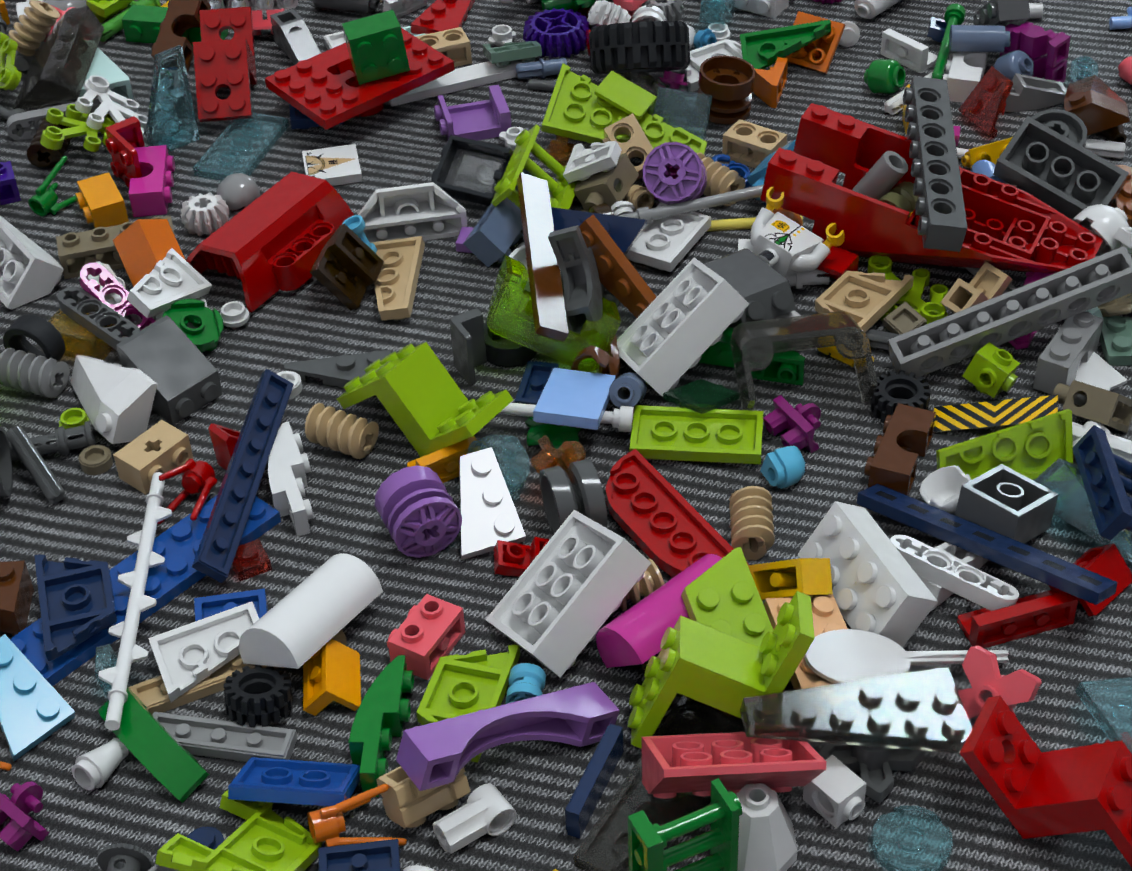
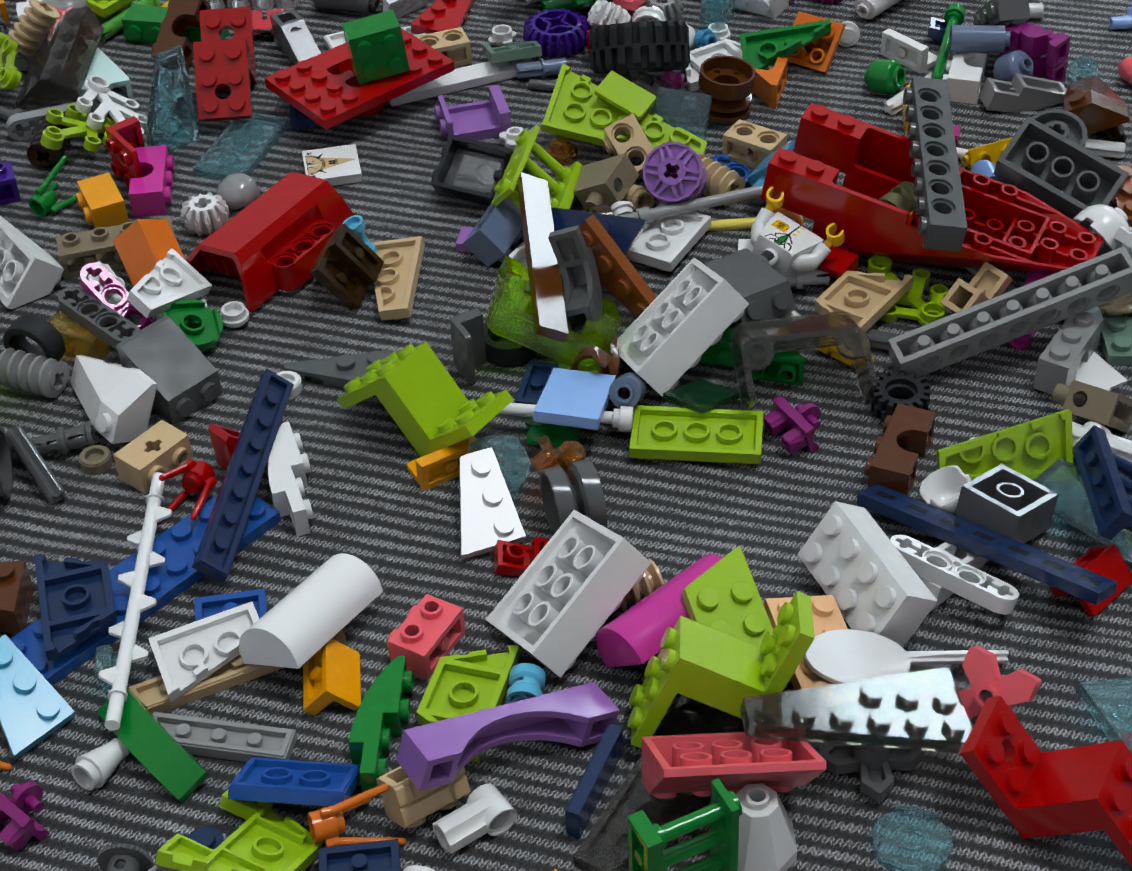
(73, 417): lime plate -> none
(250, 560): clear red plate -> none
(258, 695): black tyre -> none
(341, 431): tan piece -> none
(412, 212): white wedge -> none
(418, 511): medium lavender wheel -> none
(586, 162): white wing -> none
(659, 516): red plate -> none
(752, 521): tan piece -> none
(783, 467): medium azure piece -> none
(786, 577): yellow brick -> none
(836, 793): white brick -> none
(882, 175): light grey brick -> none
(903, 319): dark tan tile -> none
(987, 101): clear red wing -> none
(992, 370): lime brick -> none
(994, 413): sticker -> none
(1025, 618): red panel -> none

